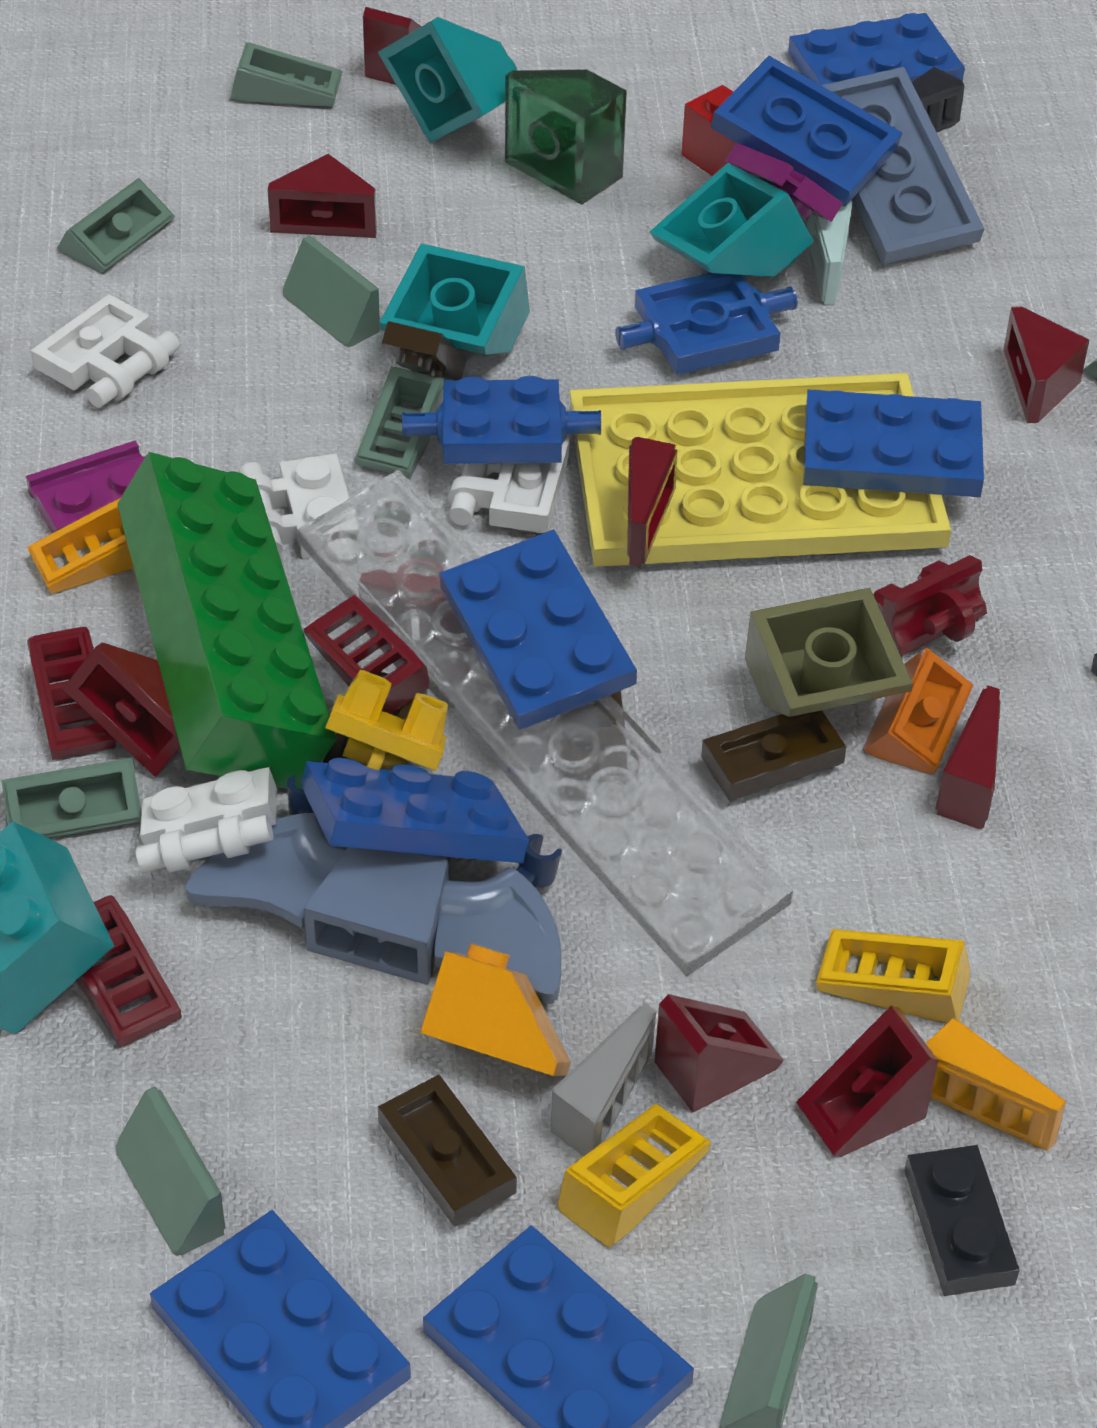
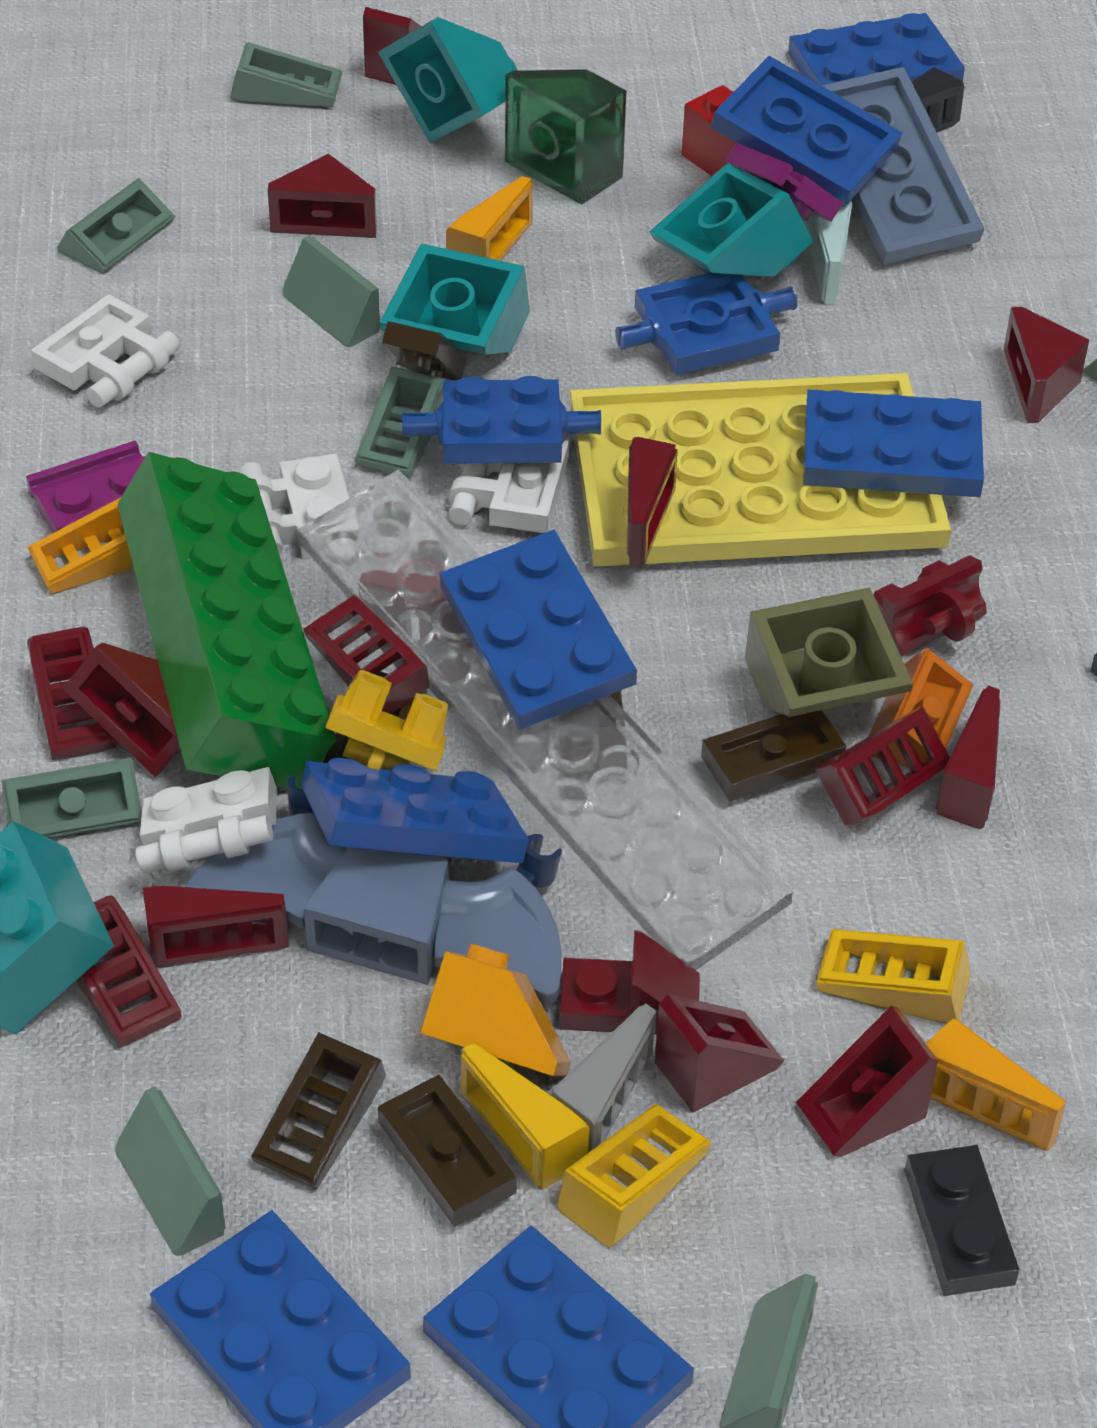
(212, 923): none -> dark red slope
(322, 1057): none -> dark brown slope
(495, 223): none -> light orange slope
(527, 1120): none -> yellow slope
(606, 992): none -> dark red slope
(844, 786): none -> dark red slope

